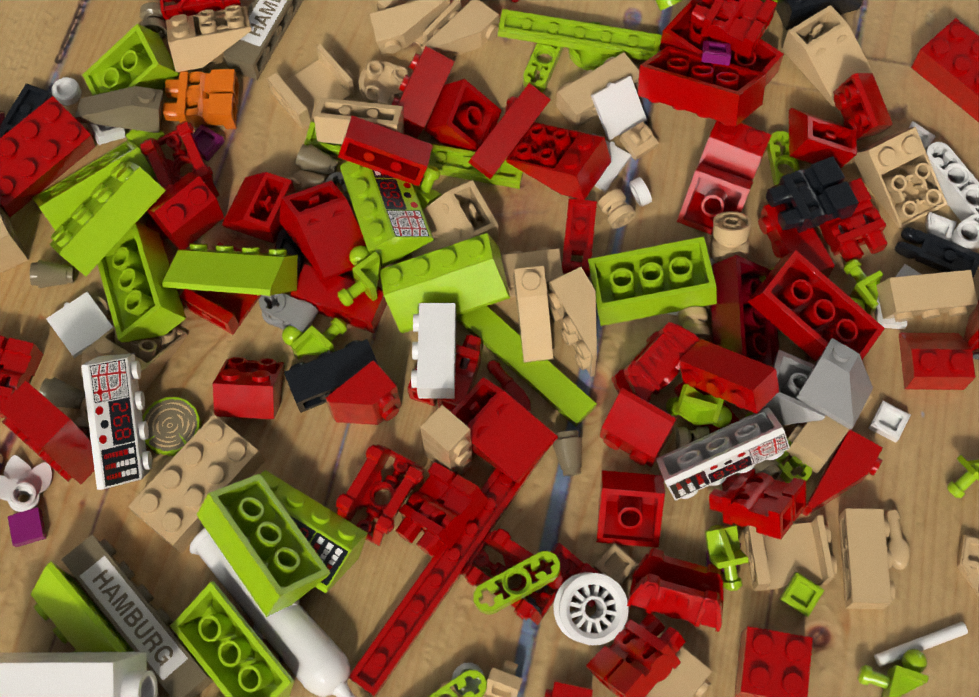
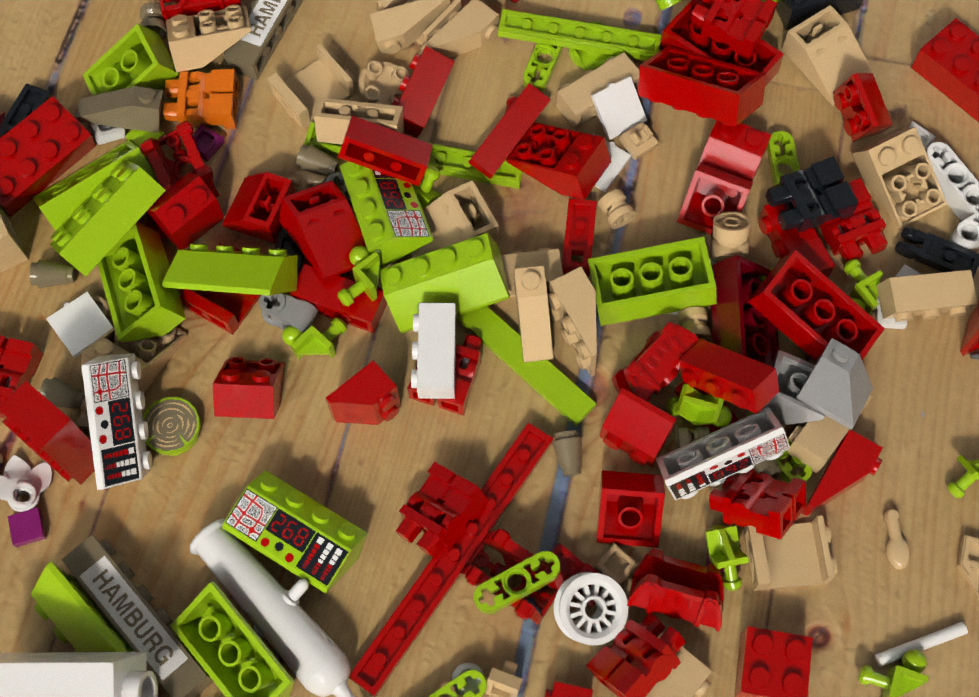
(66, 91): white tile -> none
(205, 464): tan brick -> none
(262, 543): lime slope -> none
(319, 378): black brick -> none
(369, 482): red piece -> none
(447, 441): tan brick -> none
(462, 116): red slope -> none
(503, 430): red slope -> none
(509, 384): red piece -> none
(640, 191): white tile -> none
(716, 52): magenta tile -> none
(801, 594): lime tile -> none
(820, 138): red slope -> none
(865, 559): tan brick -> none
(889, 421): white tile -> none
(936, 361): red slope -> none
(940, 226): white tile -> none

